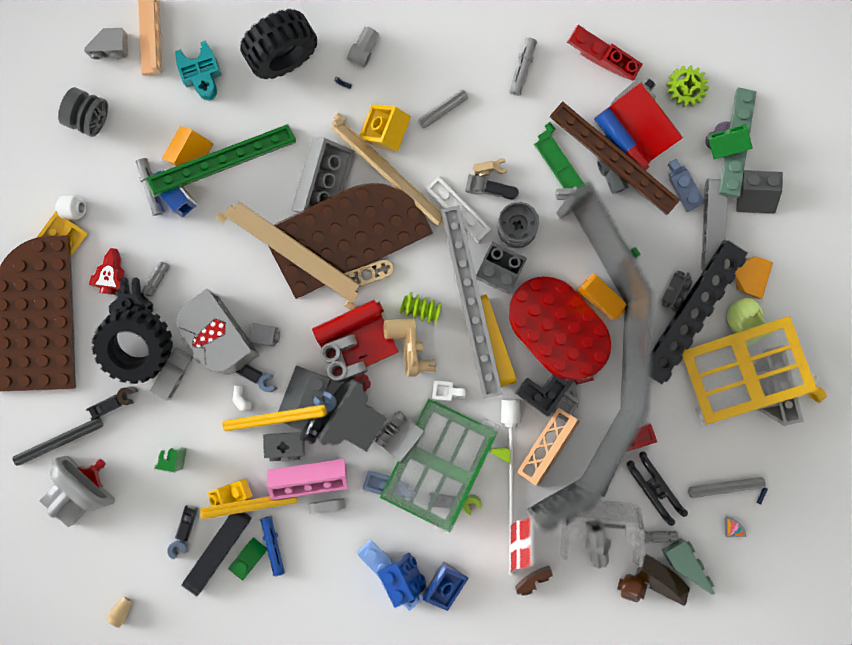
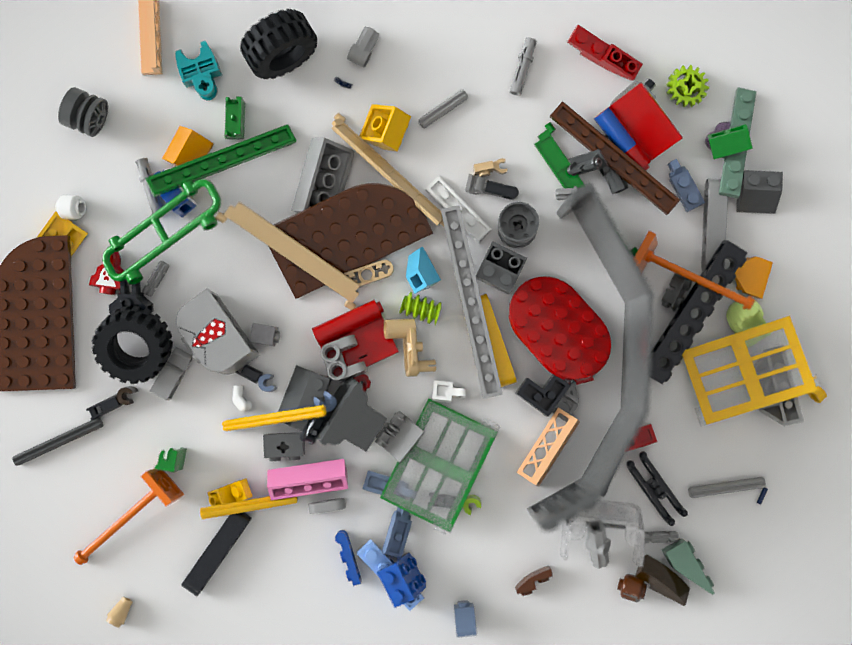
(75, 490): light grey piece -> none
(108, 43): light grey slope -> none
(161, 486): none -> orange tile
(183, 532): black piece -> none
(206, 220): none -> green bar
(234, 118): none -> green hinge
(247, 558): green slope -> none
(270, 538): blue pin -> none
(347, 556): none -> blue plate
(397, 533): none -> sand blue hinge
(421, 271): none -> medium azure slope
(444, 587): blue slope -> none
(465, 619): none -> sand blue slope
(502, 453): lime slope -> none
(521, 531): flag -> none
(586, 163): none -> dark grey hinge
(602, 297): light orange slope -> none
(646, 255): none -> orange tile
(734, 528): tile -> none

